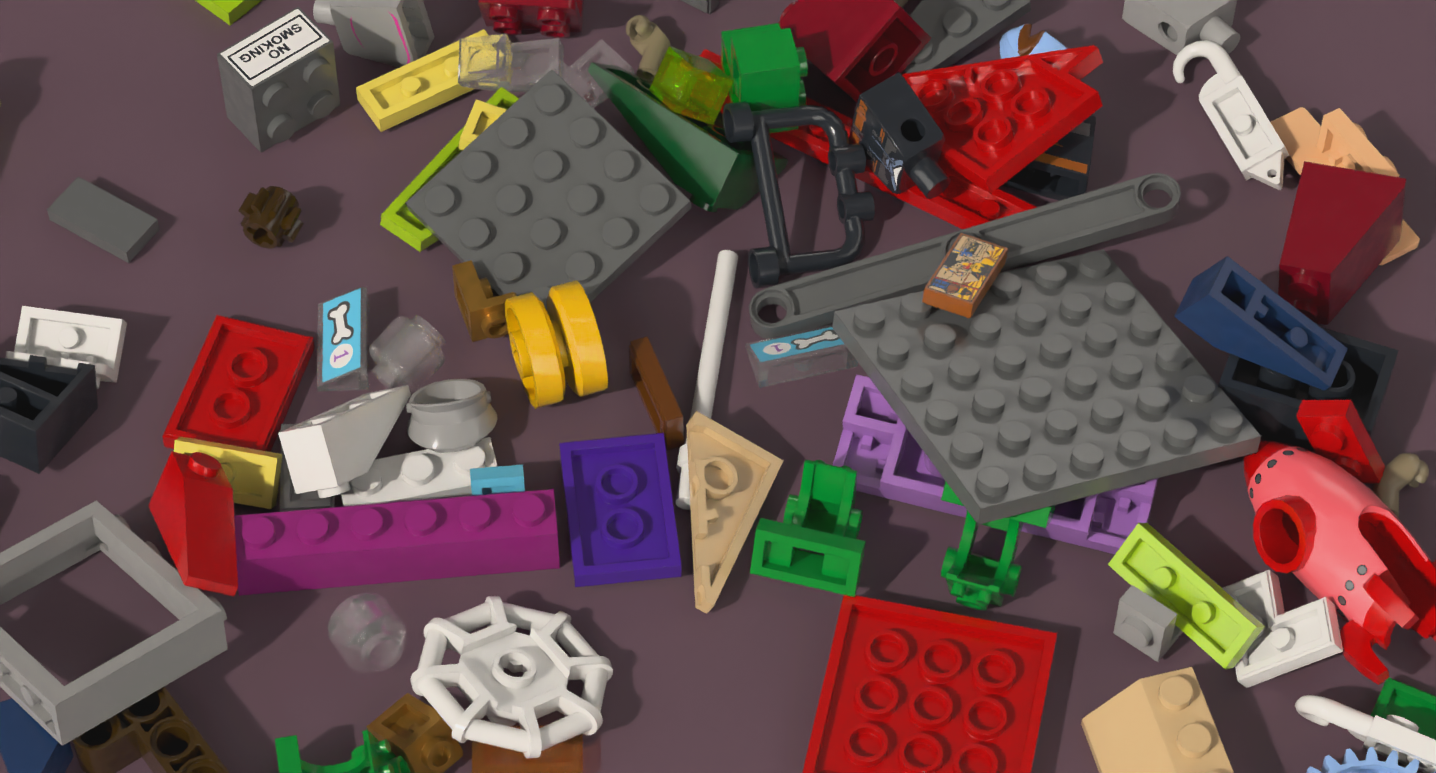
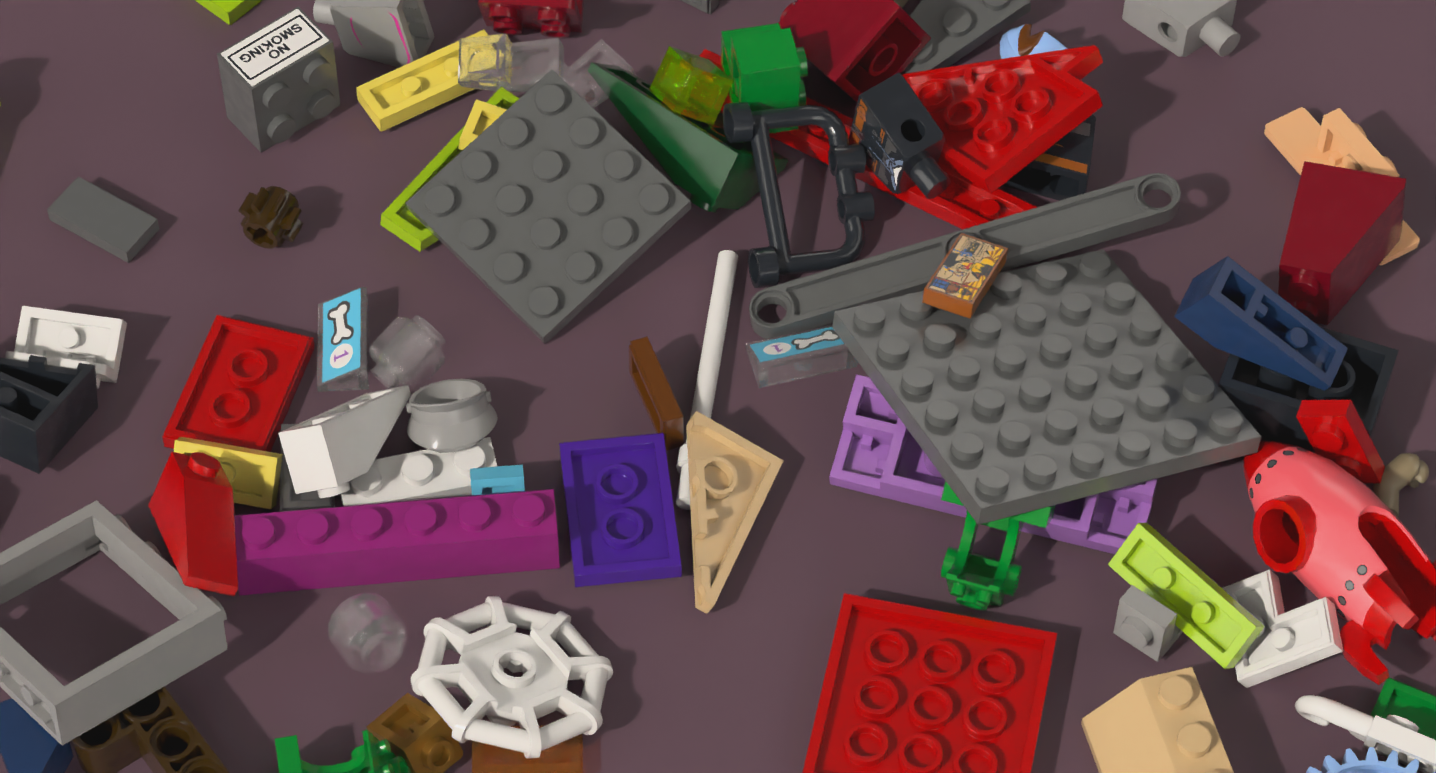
(480, 310): pearl gold bracket -> none
(556, 344): yellow wheel -> none
(650, 44): dark tan arm -> none
(817, 521): green tile -> none
(1236, 115): white plate -> none

